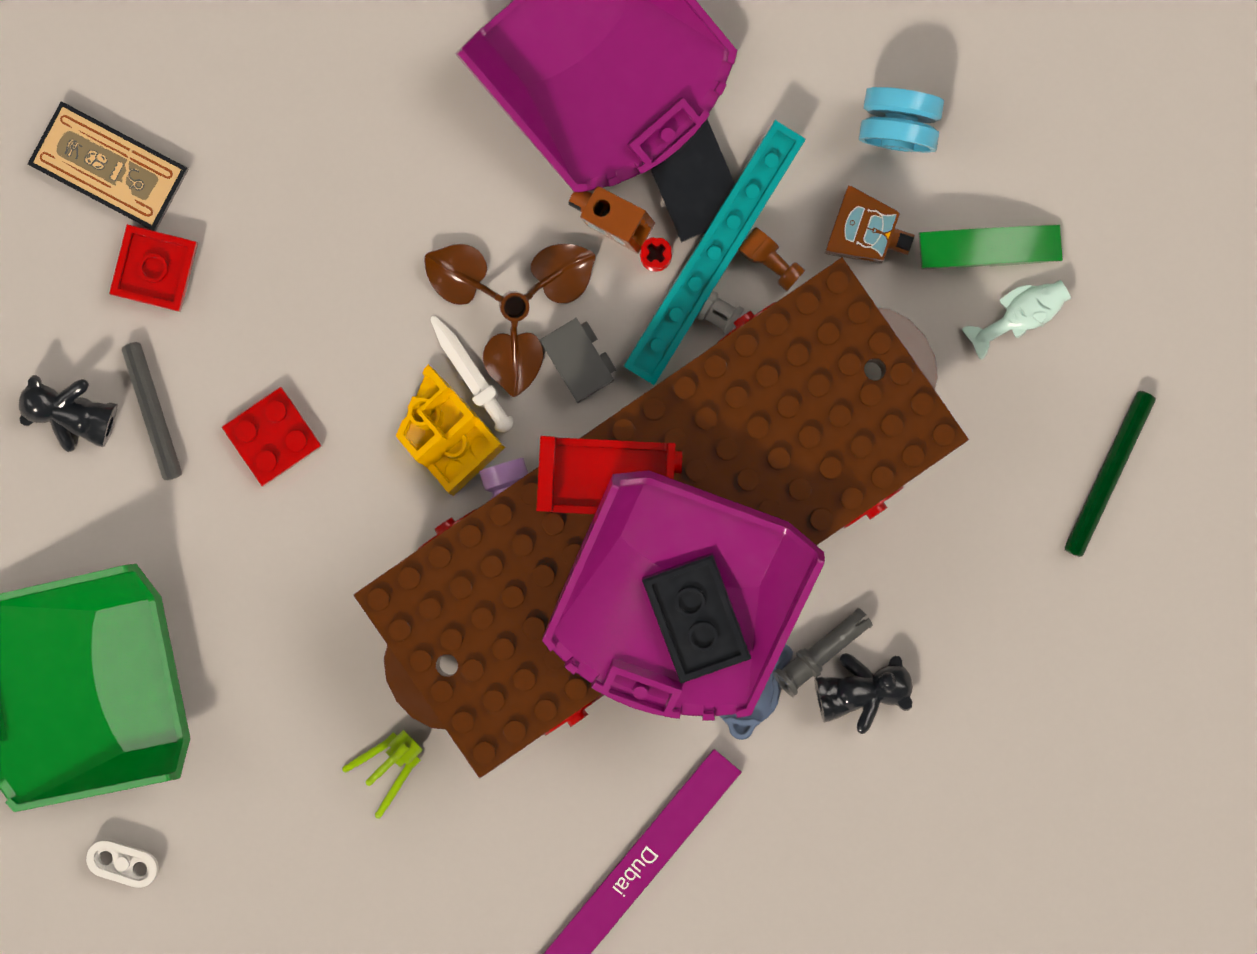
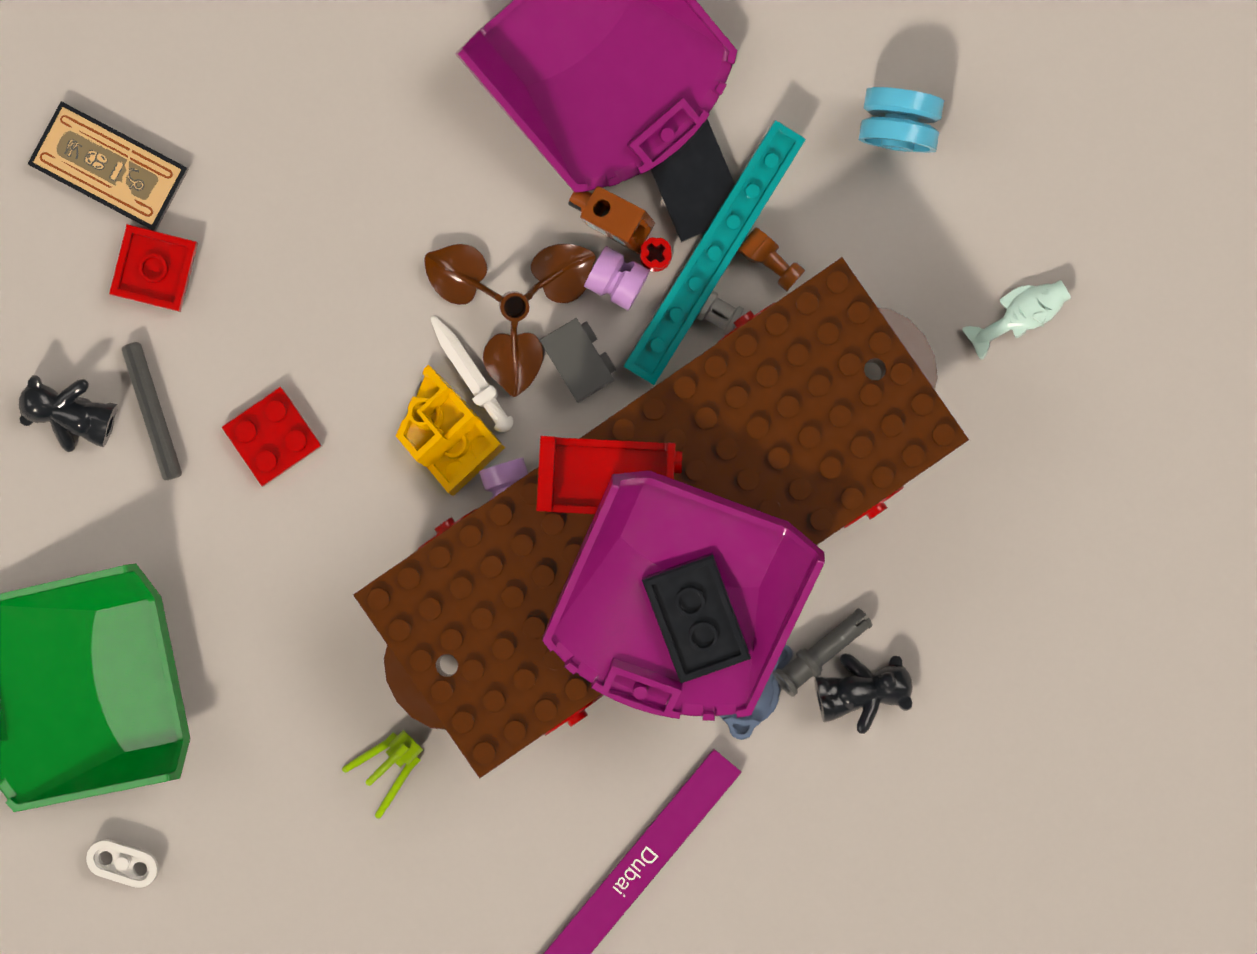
(617, 278): none -> lavender wheel
(866, 229): dark orange torso -> none
(990, 246): green slope -> none
(1110, 473): dark green axle -> none

